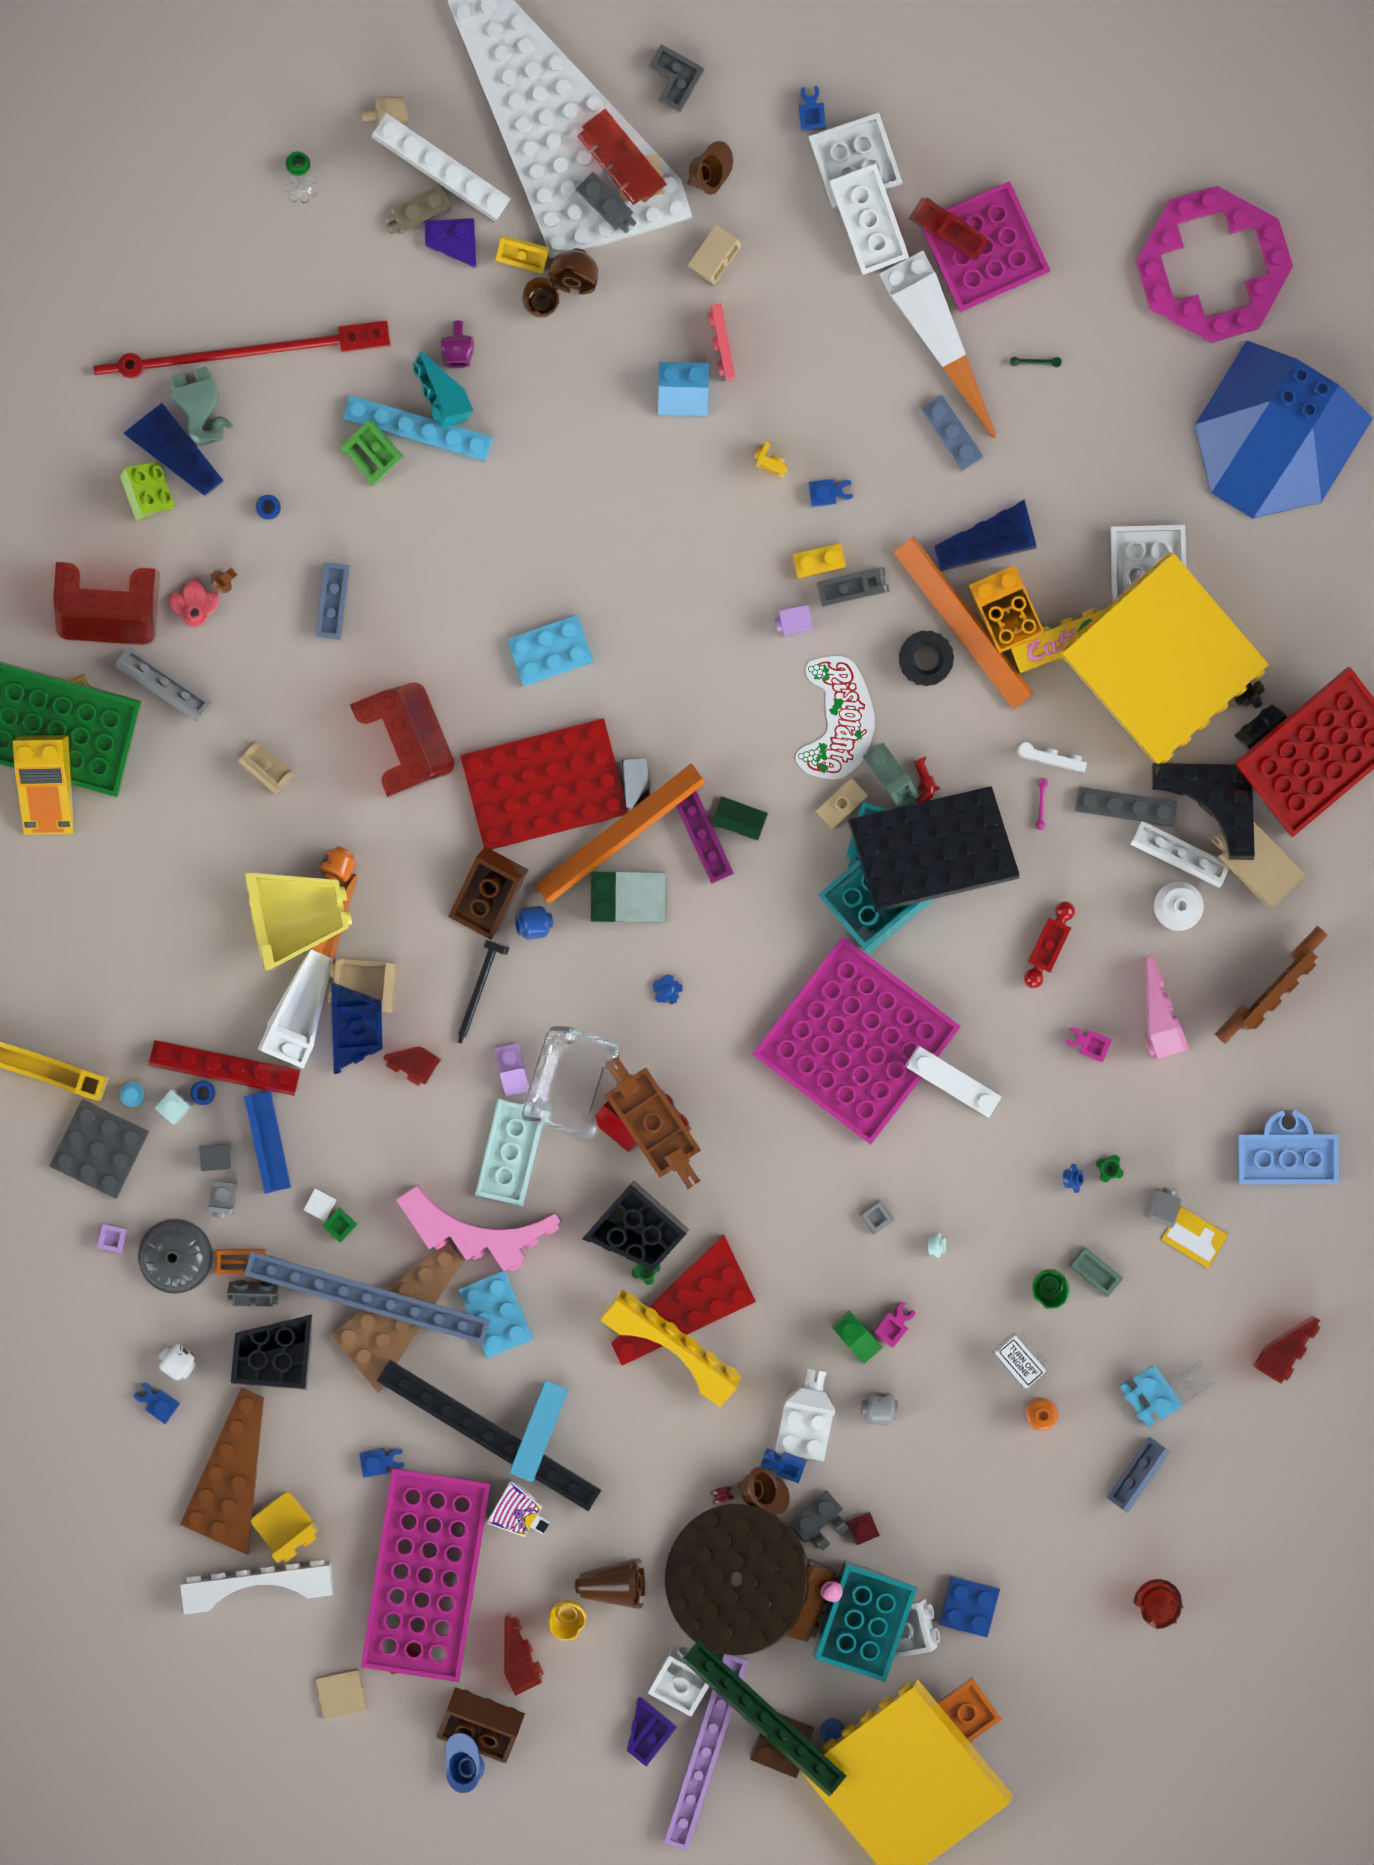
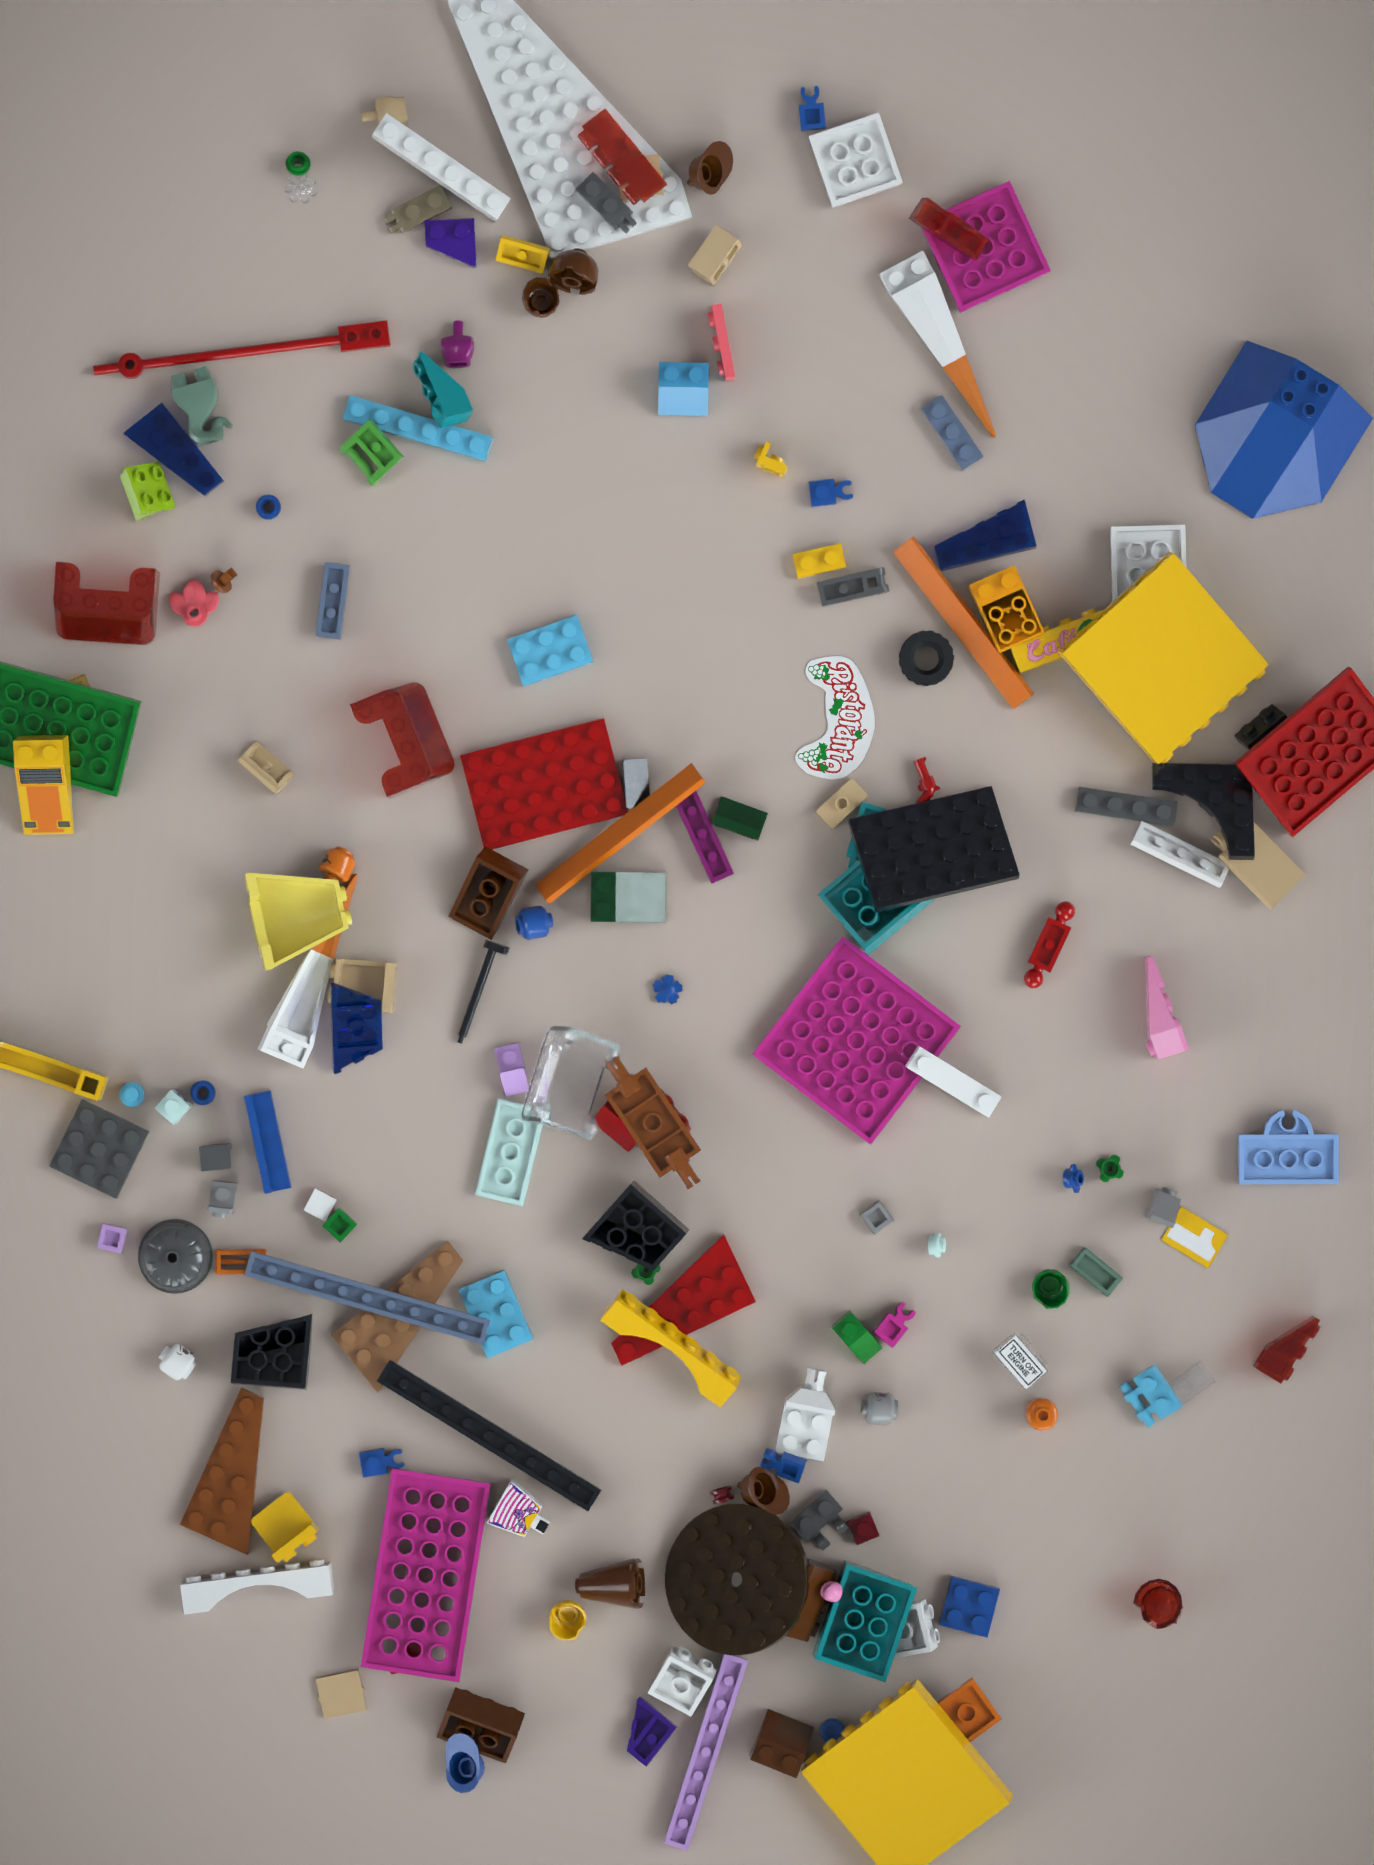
(160, 1404): blue plate -> none
(163, 684): light grey plate -> none
(224, 1067): red plate -> none
(241, 1292): dark grey hinge -> none
(416, 1062): clear red slope -> none
(504, 1244): bright pink arch -> none
(519, 1665): clear red slope -> none
(538, 1431): medium azure tile -> none
(682, 75): dark grey plate -> none
(764, 1718): dark green plate -> none
(794, 621): lavender brick -> none
(869, 218): white plate -> none
(891, 776): sand green bracket -> none
(1042, 783): dark pink hinge -> none
(1050, 757): white plate -> none
(1056, 362): dark green hinge -> none
(1091, 1045): dark pink plate -> none
(1138, 1474): sand blue plate -> none
(1178, 906): white cone -> none
(1239, 217): dark pink plate -> none
(1251, 695): black plant -> none
(1270, 999): dark orange plate -> none

